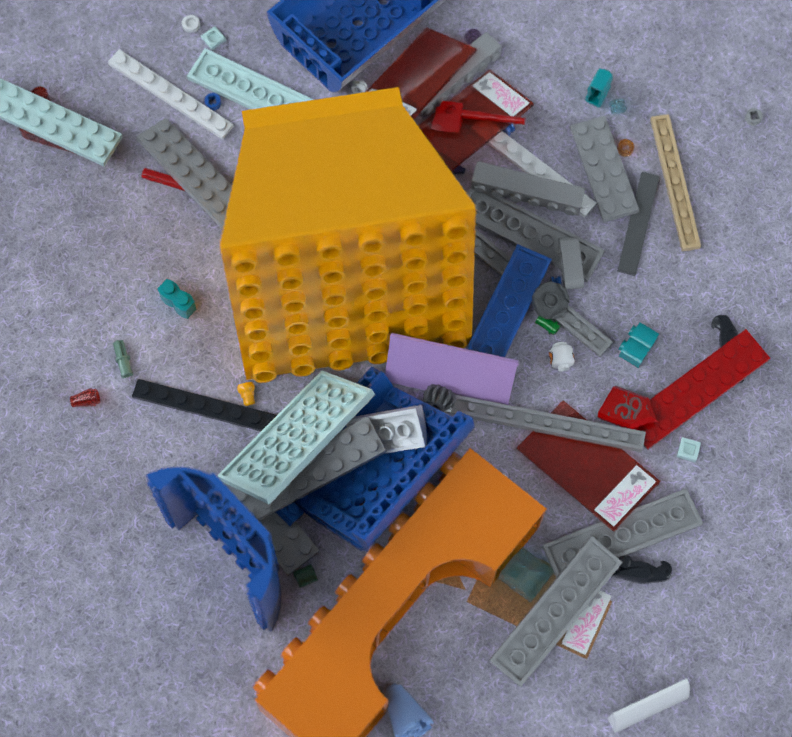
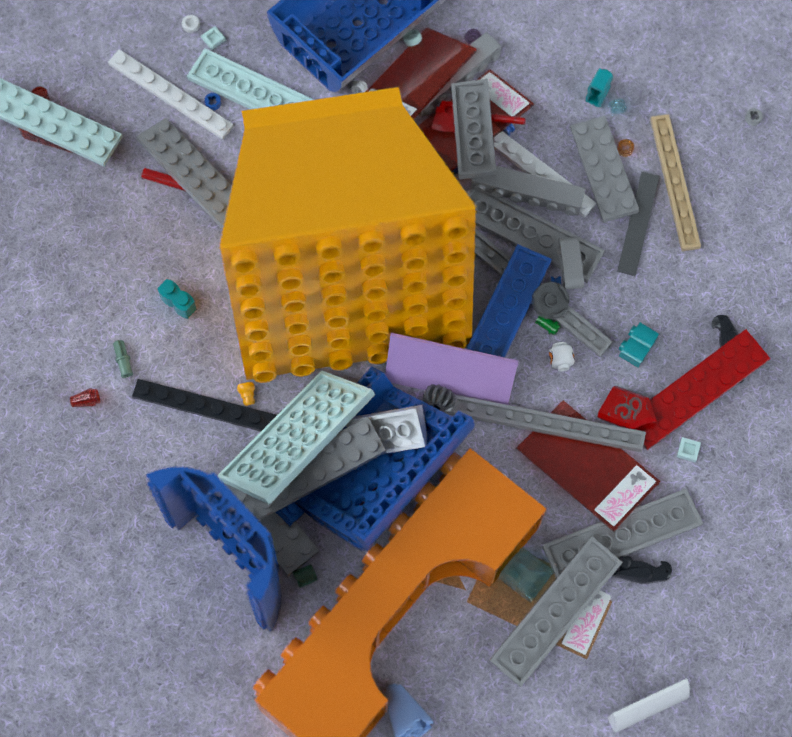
(412, 38): none -> light aqua tile
(473, 129): none -> light grey plate

